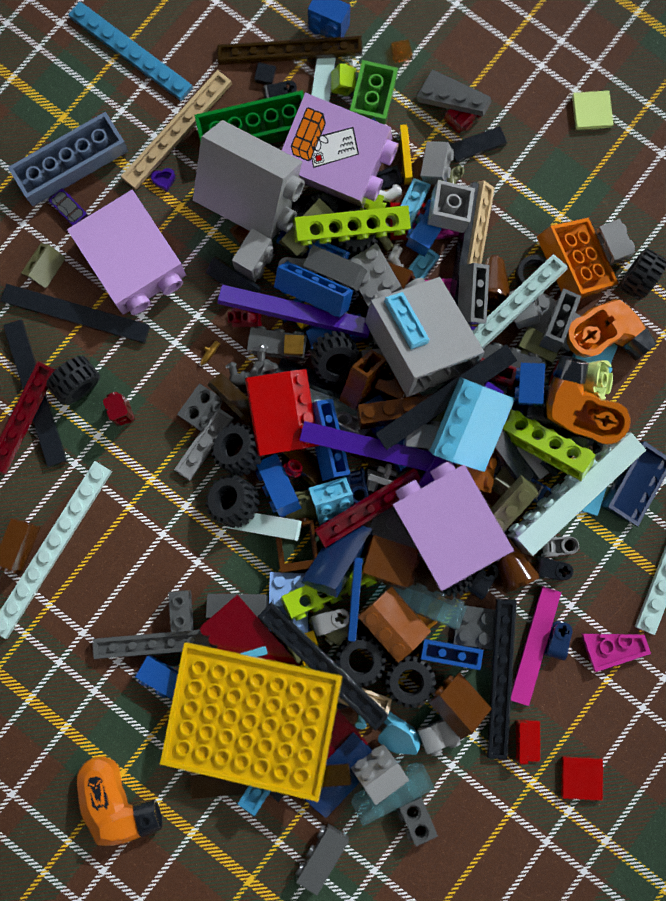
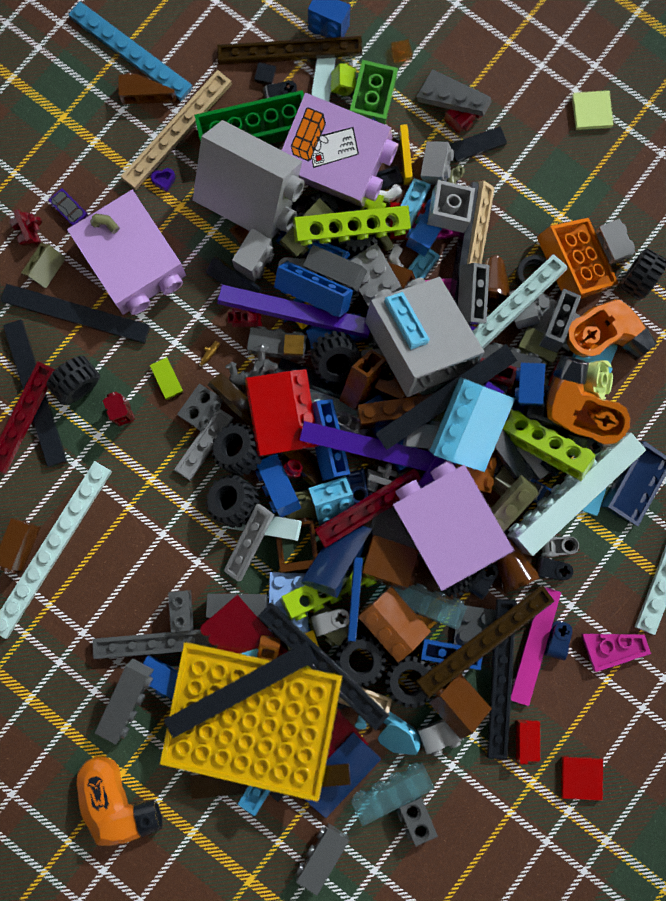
(29, 226): none -> dark red hips
(68, 159): sand blue brick -> none
(101, 219): none -> olive arm
(124, 701): none -> dark grey brick
(140, 90): none -> reddish brown slope
(166, 378): none -> lime tile
(240, 689): none -> black tile
(249, 542): none -> light grey tile
(268, 647): none -> dark orange slope
(379, 774): light grey brick -> none
(485, 641): none -> dark brown tile

